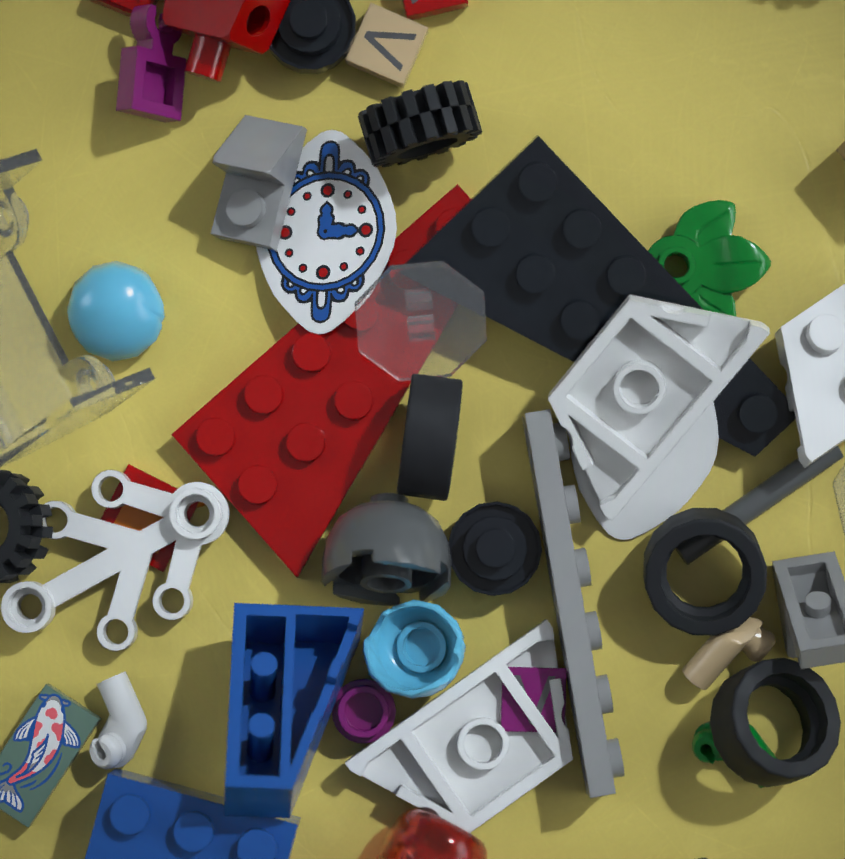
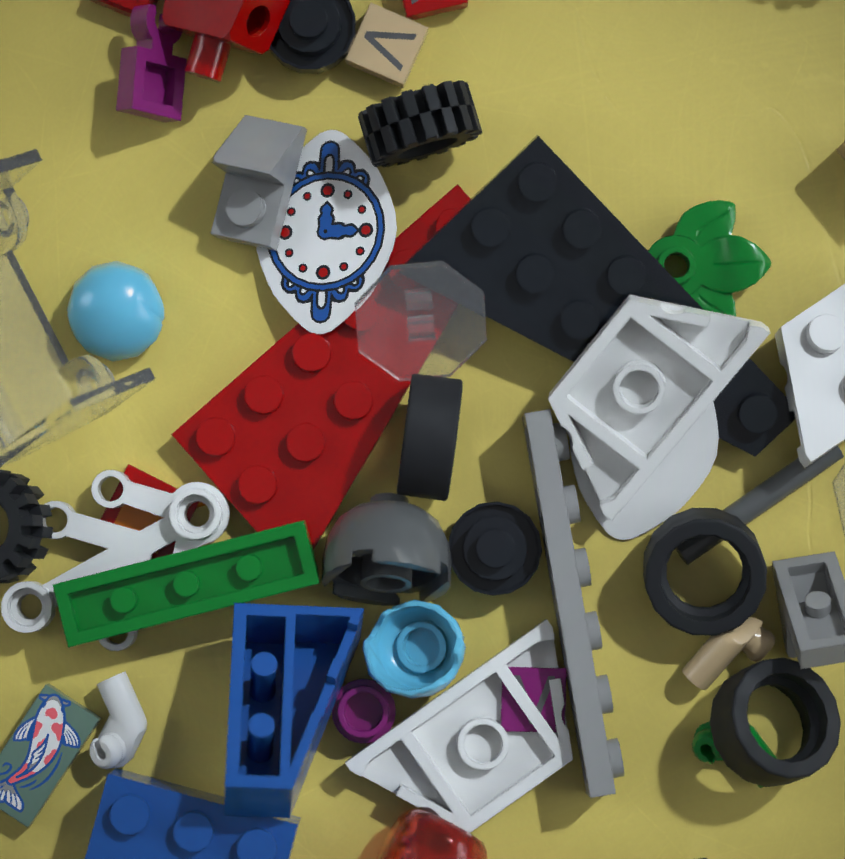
(186, 583): none -> green plate

